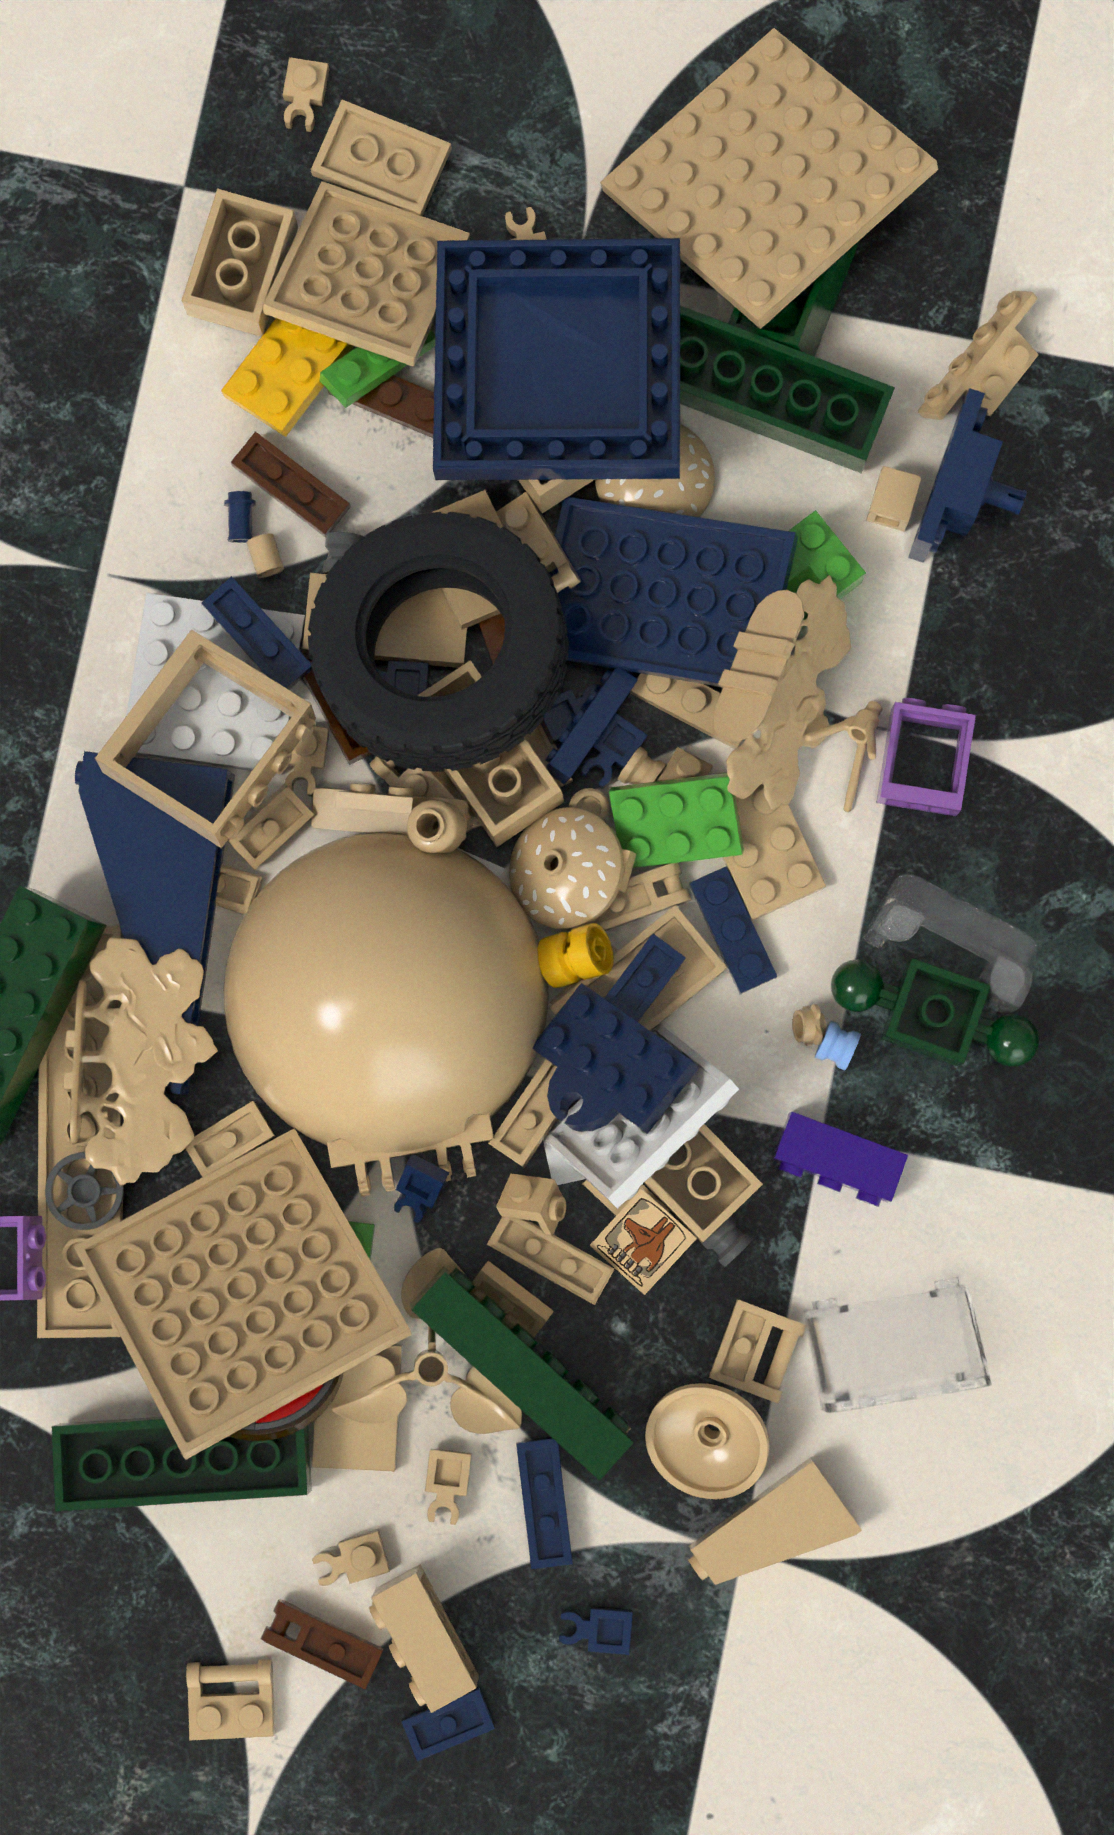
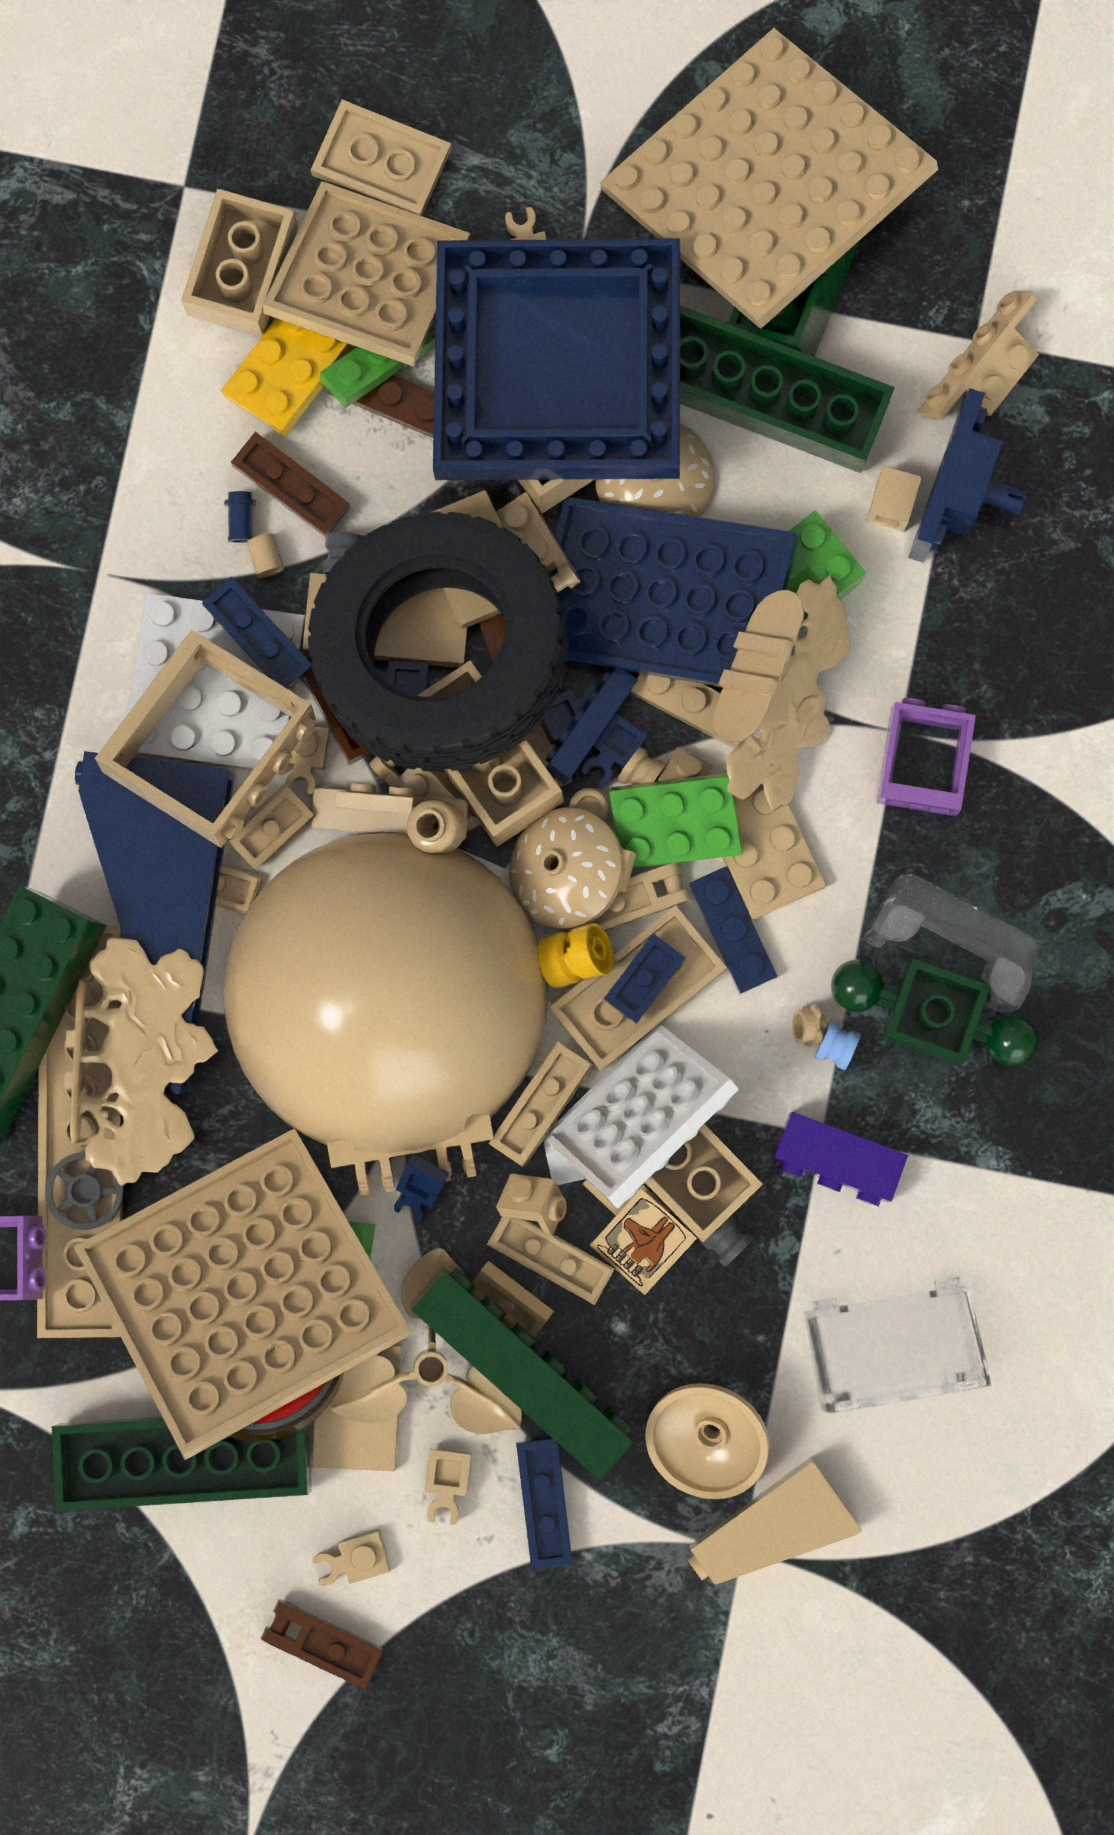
(229, 1139): tan plate -> none
(230, 1713): tan plate -> none
(304, 87): tan plate -> none
(423, 1639): tan brick -> none
(449, 1725): dark blue plate -> none
(606, 1630): dark blue plate -> none
(609, 1065): dark blue plate -> none
(744, 1346): tan plate -> none
(862, 730): tan plant -> none

